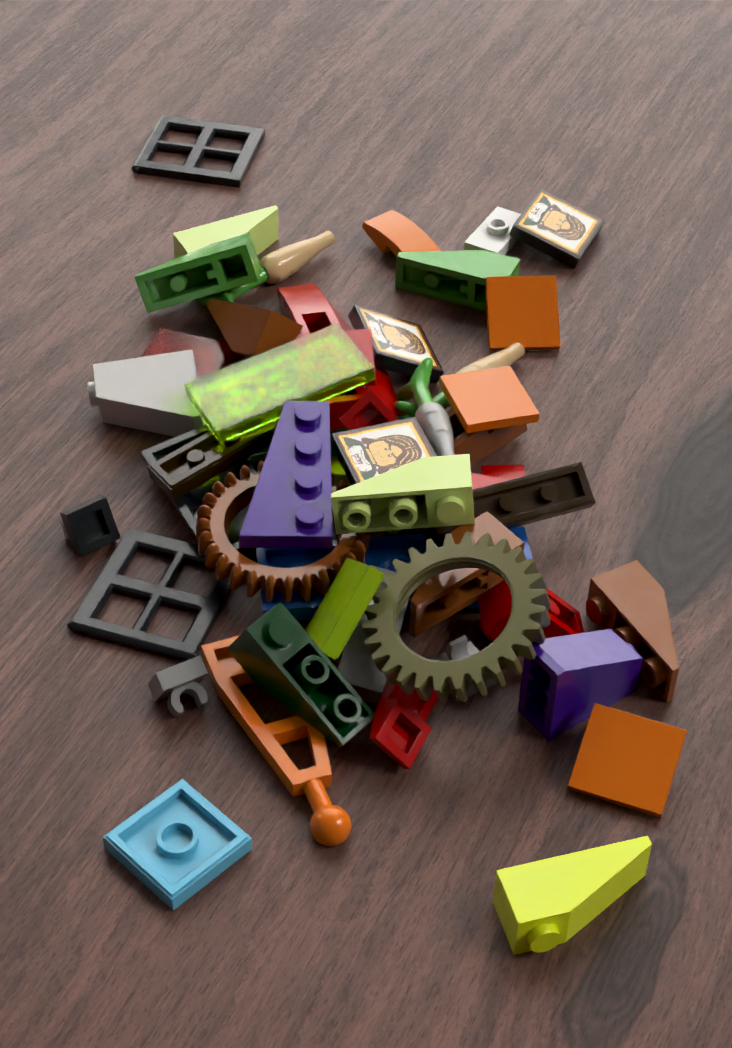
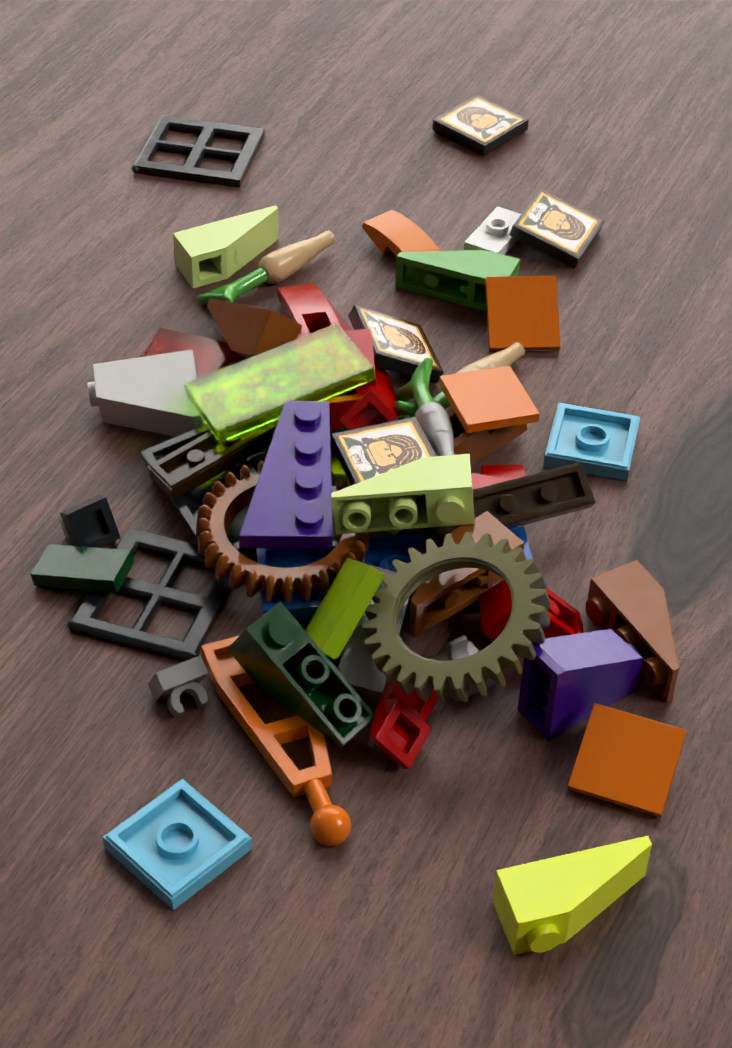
(82, 568): none -> tile
(200, 273): bright green slope -> none
(480, 125): none -> tile
(595, 437): none -> medium azure tile

